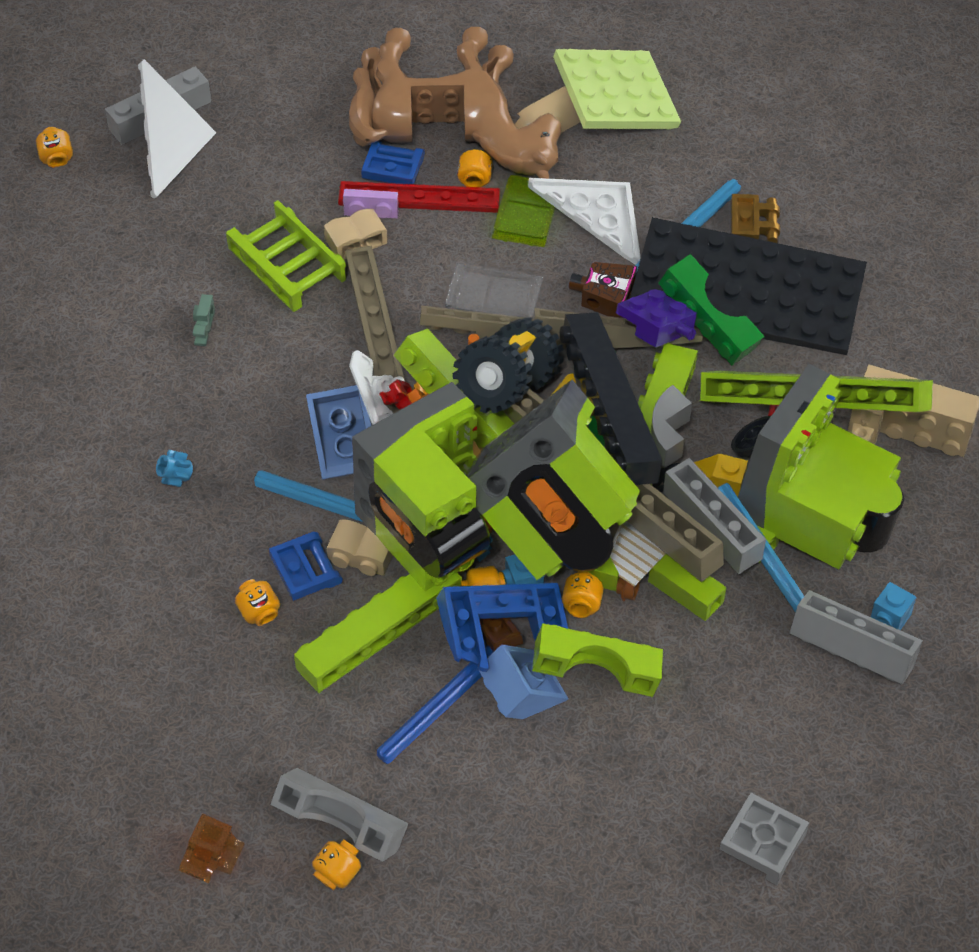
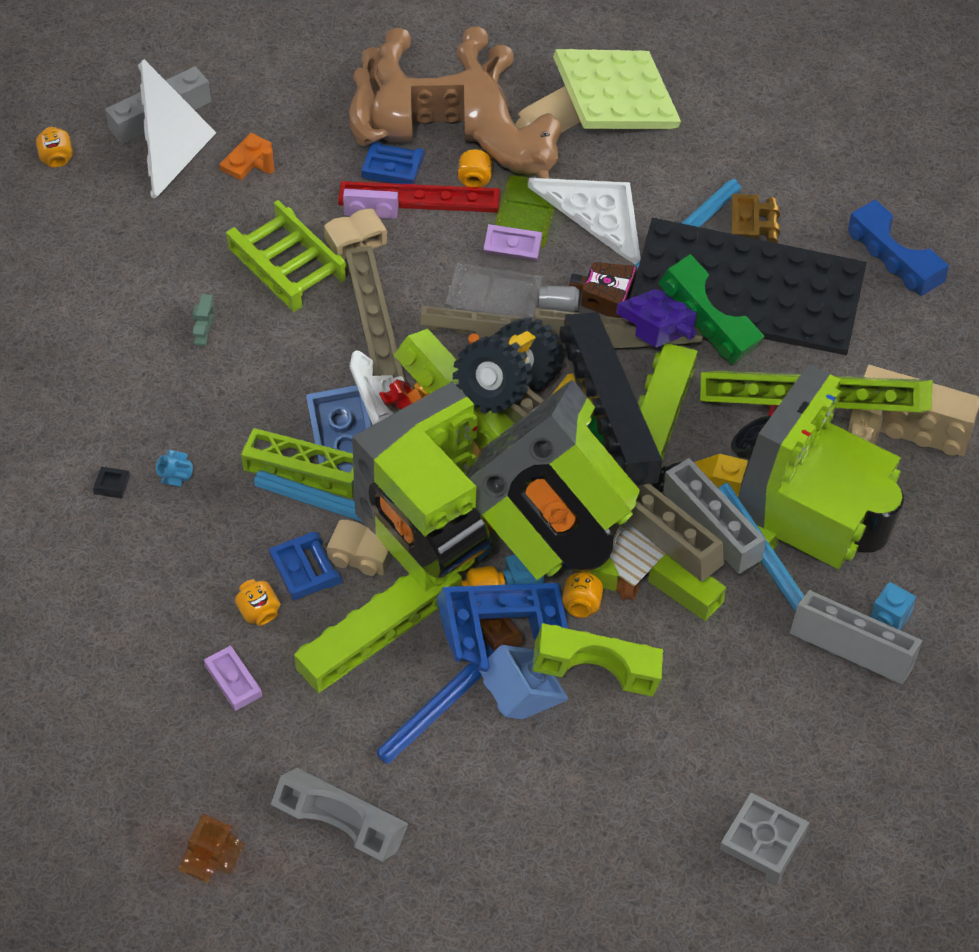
(111, 482): none -> black tile
(233, 678): none -> lavender plate
(249, 155): none -> orange plate
(293, 468): none -> lime fence
(336, 864): light orange head -> none
(512, 242): none -> lavender plate
(559, 298): none -> light grey piece
(669, 414): light grey brick -> none
(917, 268): none -> blue arch

